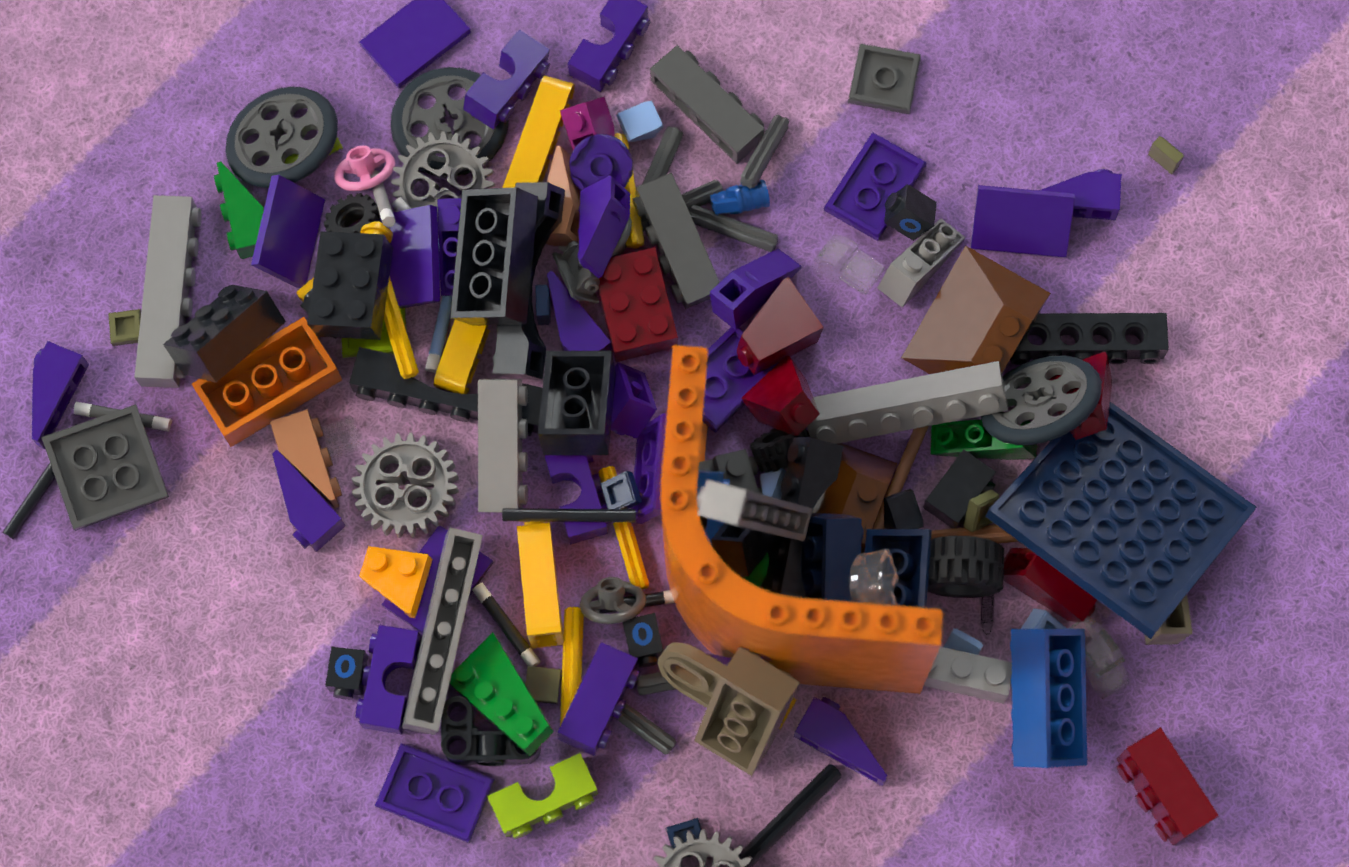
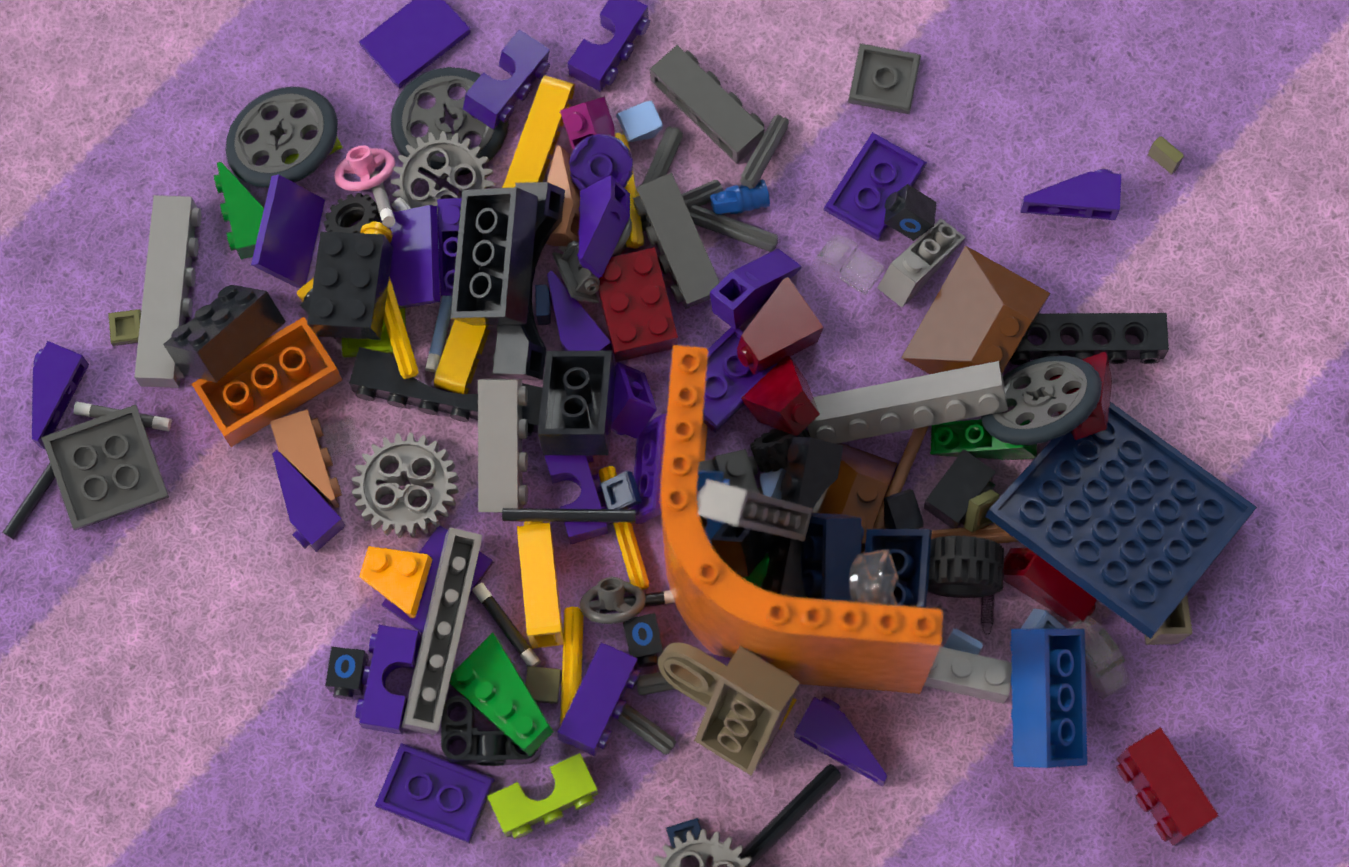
(1022, 221): dark purple tile -> none

